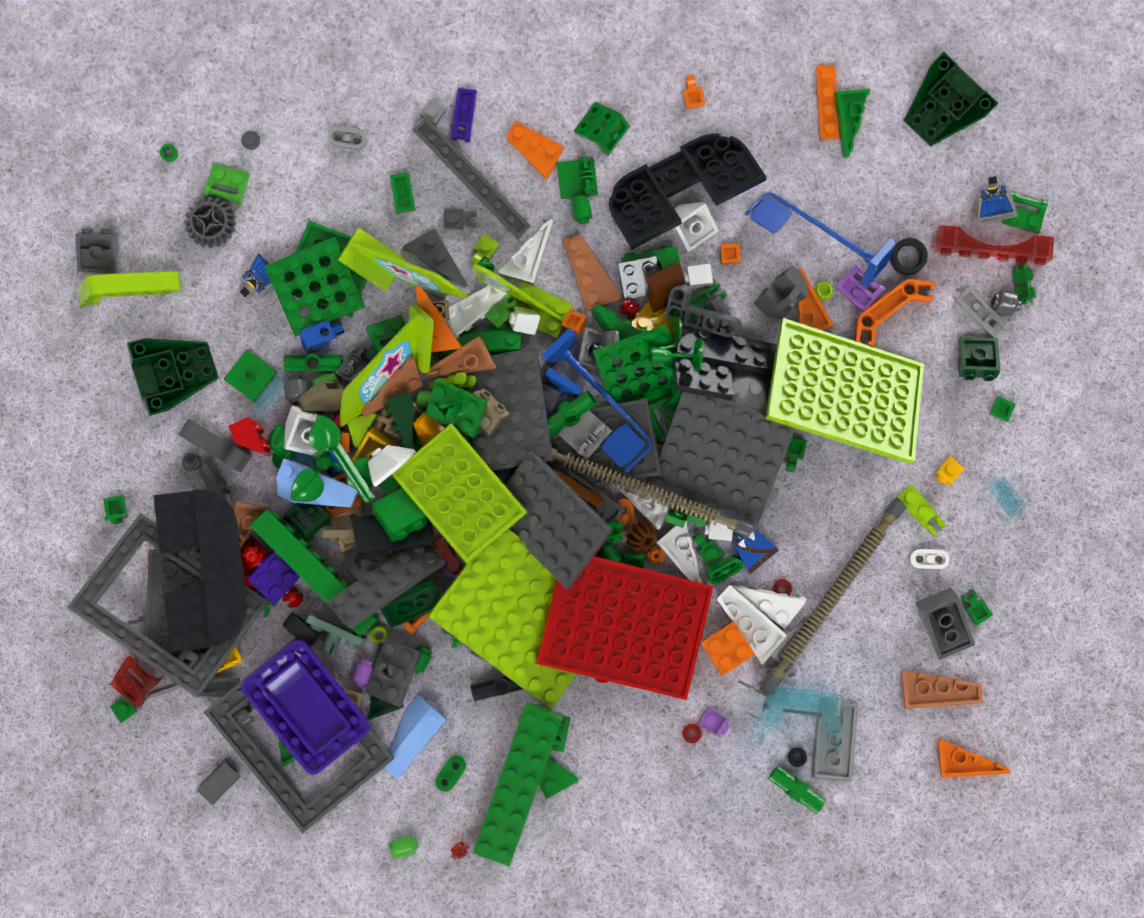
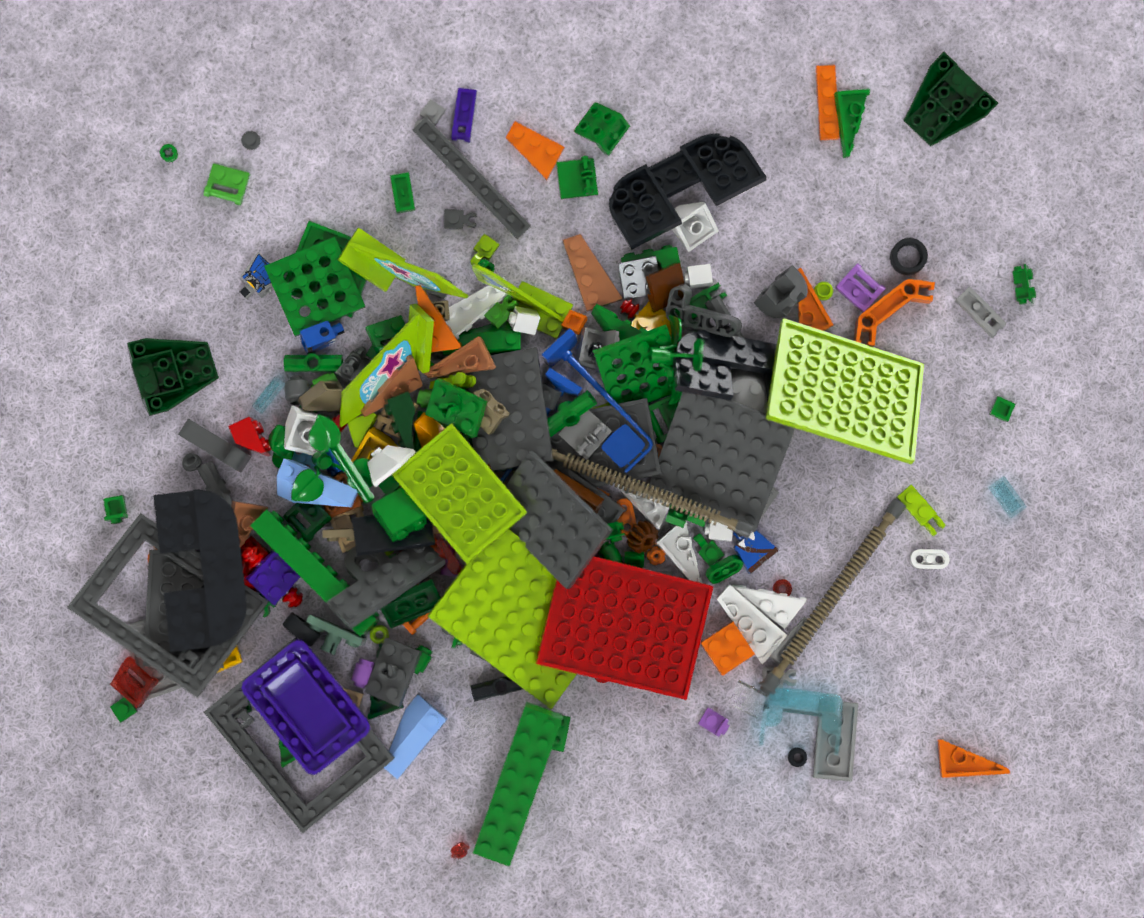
(96, 250): dark grey plate -> none
(96, 287): lime beam -> none
(208, 229): dark grey gear -> none
(218, 782): dark grey hinge -> none
(220, 686): dark grey plate -> none
(250, 375): green plate -> none
(346, 442): orange tile -> none
(348, 138): light grey plate -> none
(403, 846): bright green brick -> none
(433, 252): dark grey wing -> none
(450, 773): green plate -> none
(527, 260): white wing -> none
(555, 779): green wing -> none
(581, 209): green brick -> none
(693, 95): orange plate -> none
(696, 738): clear red plate -> none
(730, 254): orange plate -> none
(774, 215): blue piece -> none
(795, 451): green plate -> none
(797, 789): green piece -> none
(935, 691): nougat wing -> none
(945, 623): dark grey slope -> none
(948, 471): yellow bracket -> none
(955, 240): clear red arch -> none
(977, 610): green plate -> none
(978, 358): dark green plate -> none
(996, 202): torso -> none
(1006, 302): dark grey head -> none
(1026, 219): green plate -> none

